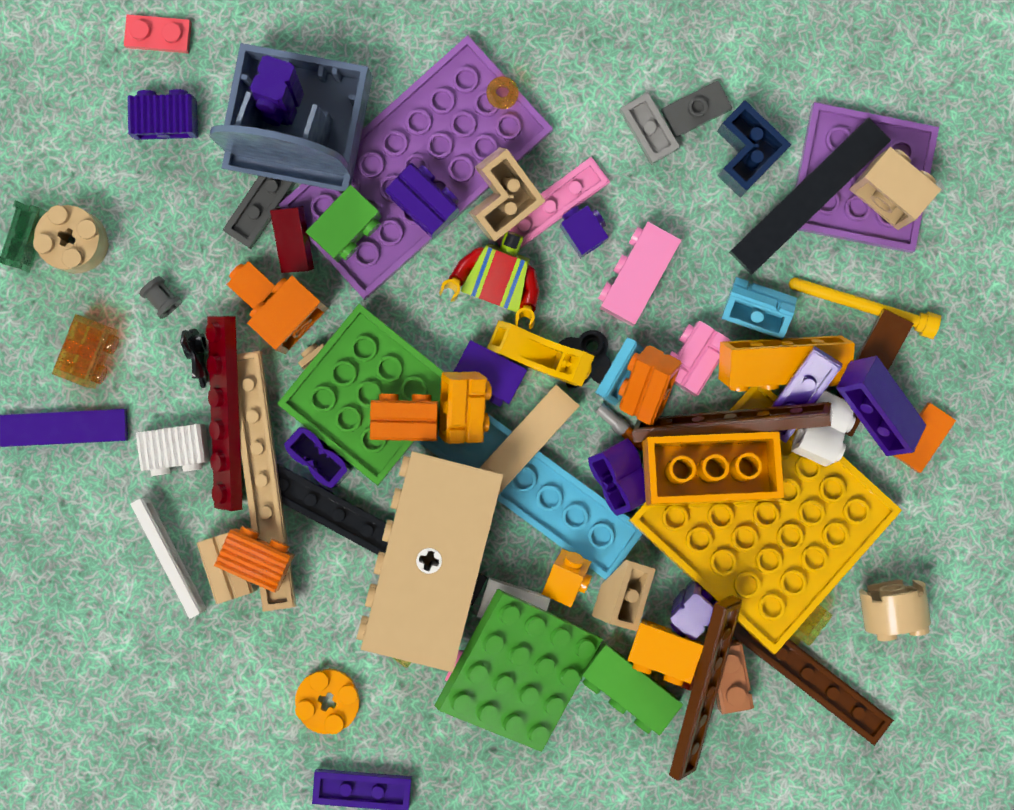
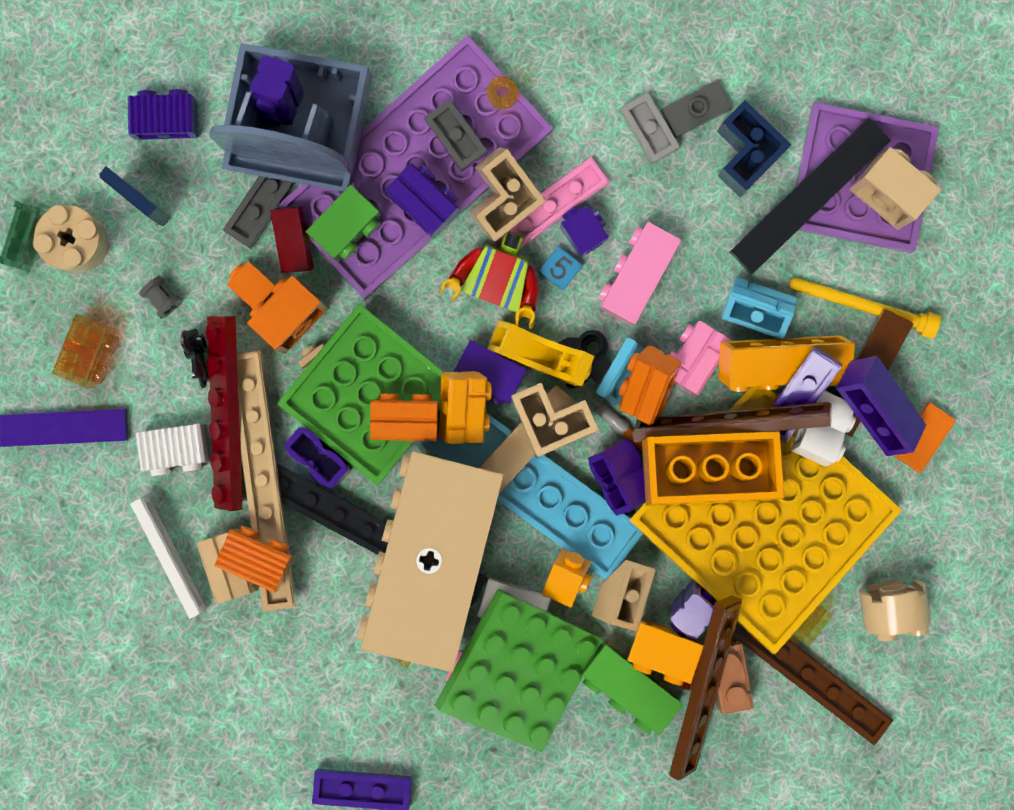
(134, 196): none -> dark blue tile
(157, 33): coral plate -> none
(311, 710): light orange plate -> none
(455, 135): none -> dark grey plate
(550, 429): none -> tan brick
(560, 268): none -> dark azure tile

